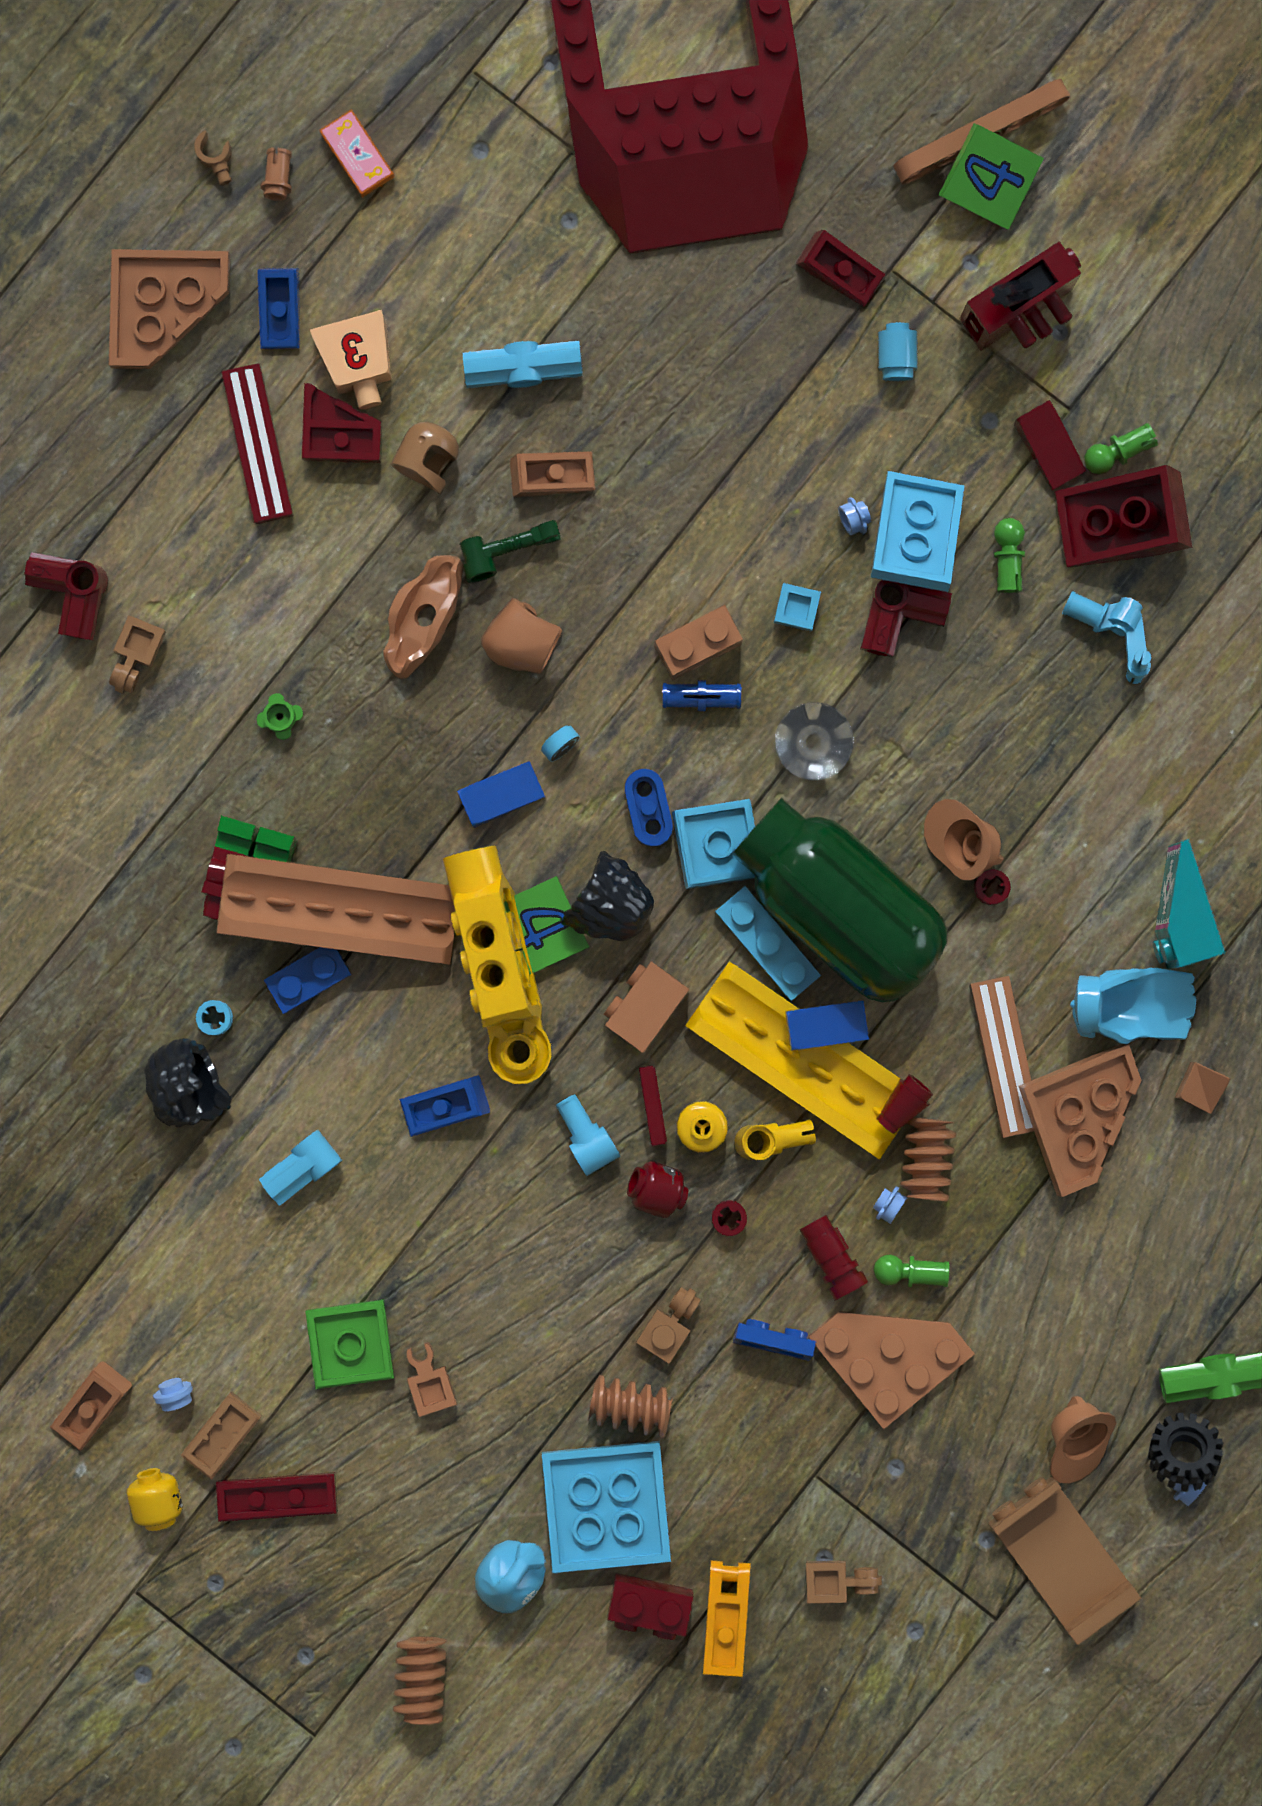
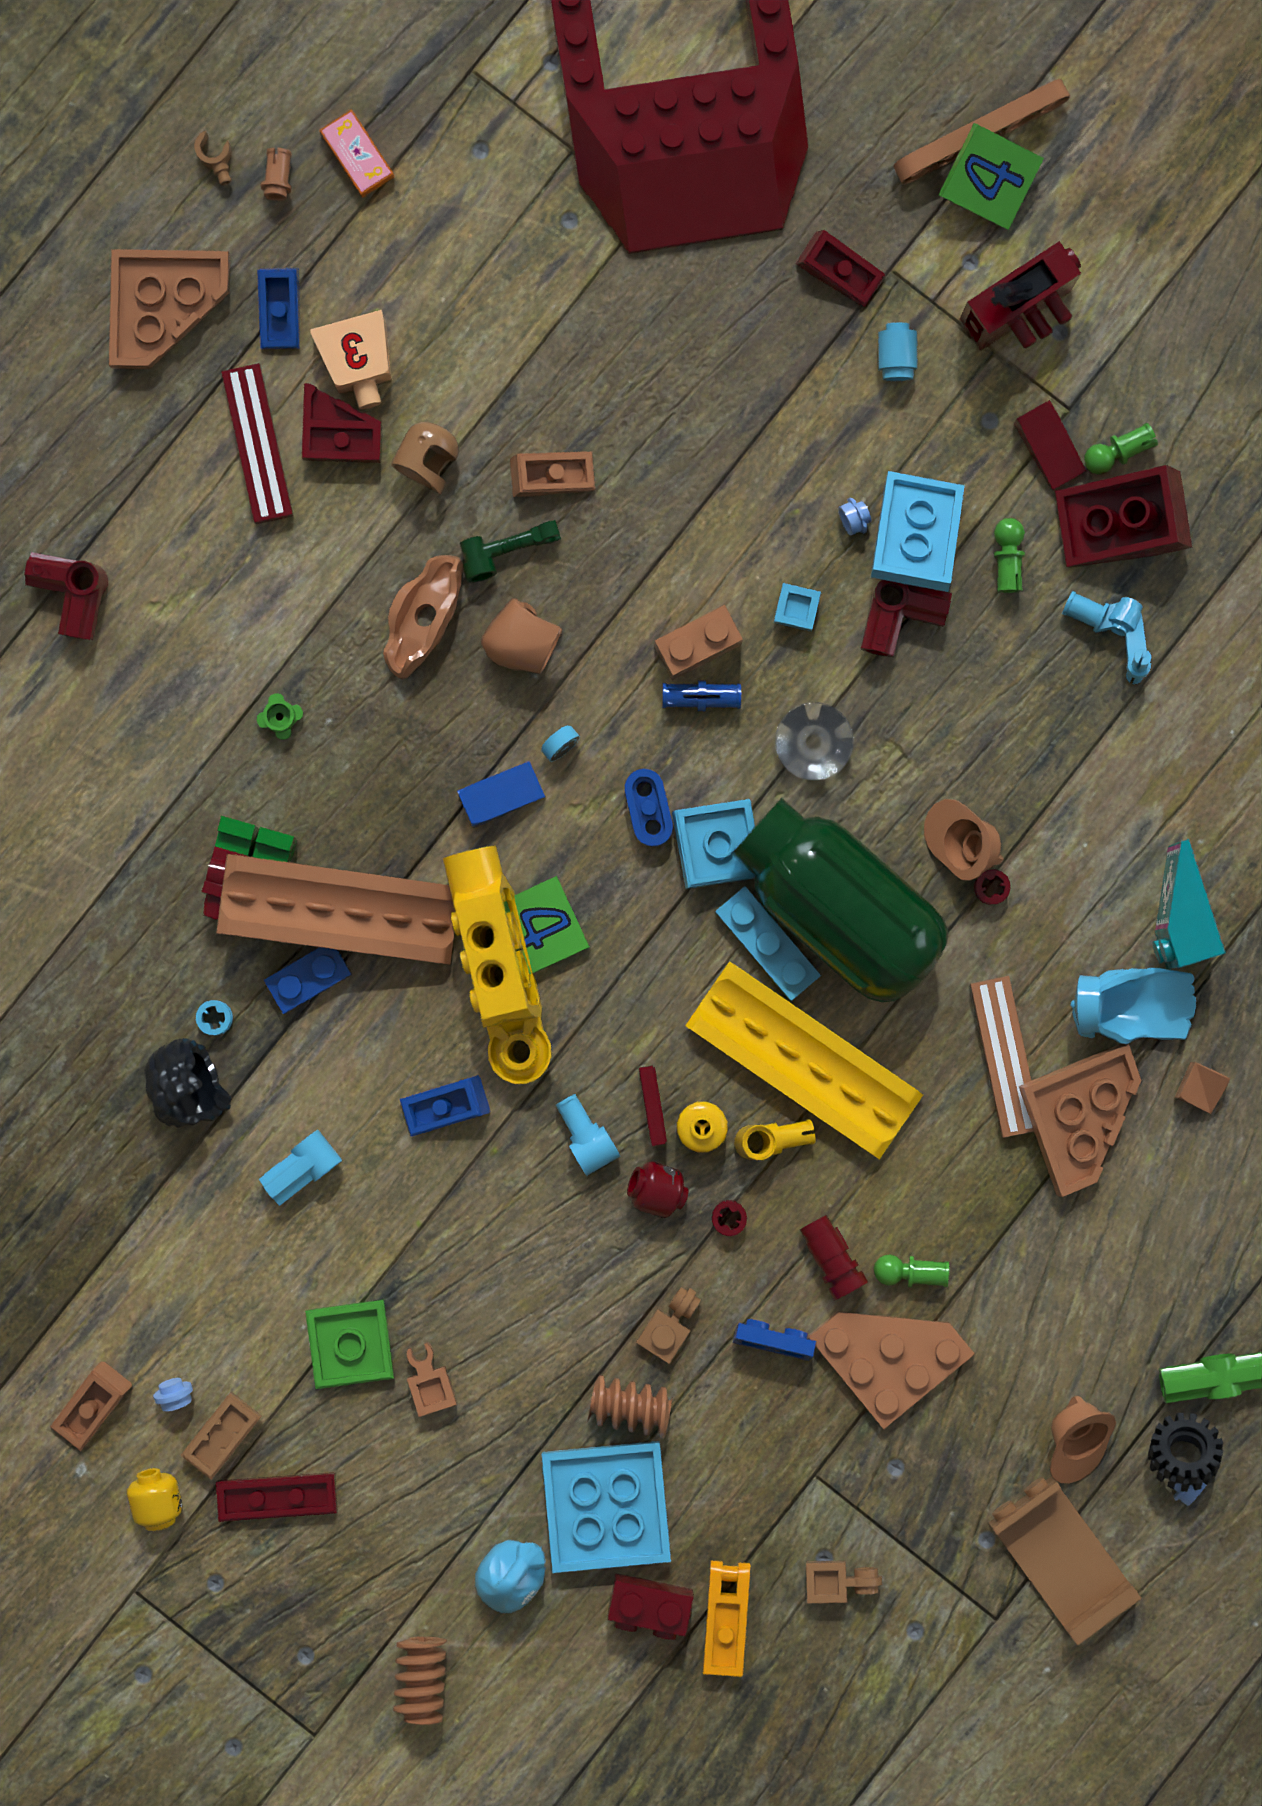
(139, 644): medium nougat plate -> none
(522, 364): medium azure piece -> none
(612, 903): black hair -> none
(646, 1005): nougat brick -> none
(827, 1025): blue slope -> none
(889, 1204): light blue plate -> none
(904, 1103): dark red cone -> none
(928, 1159): nougat piece -> none

